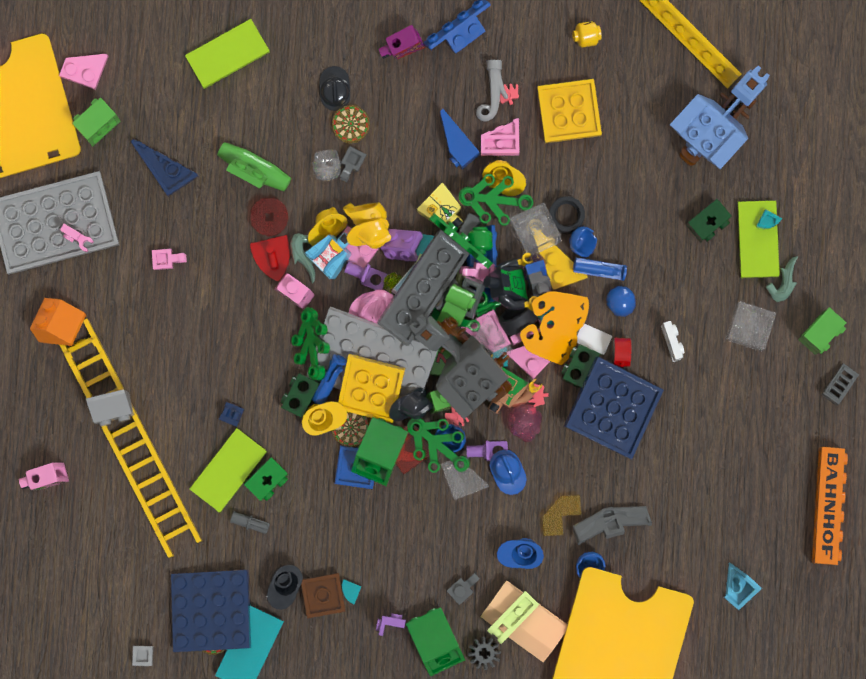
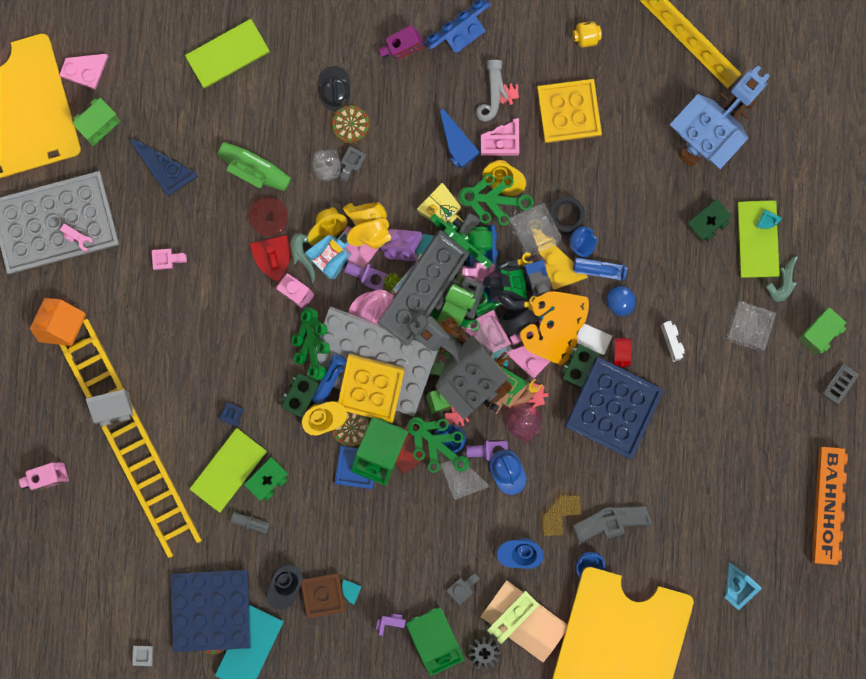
(411, 405): black piece -> none

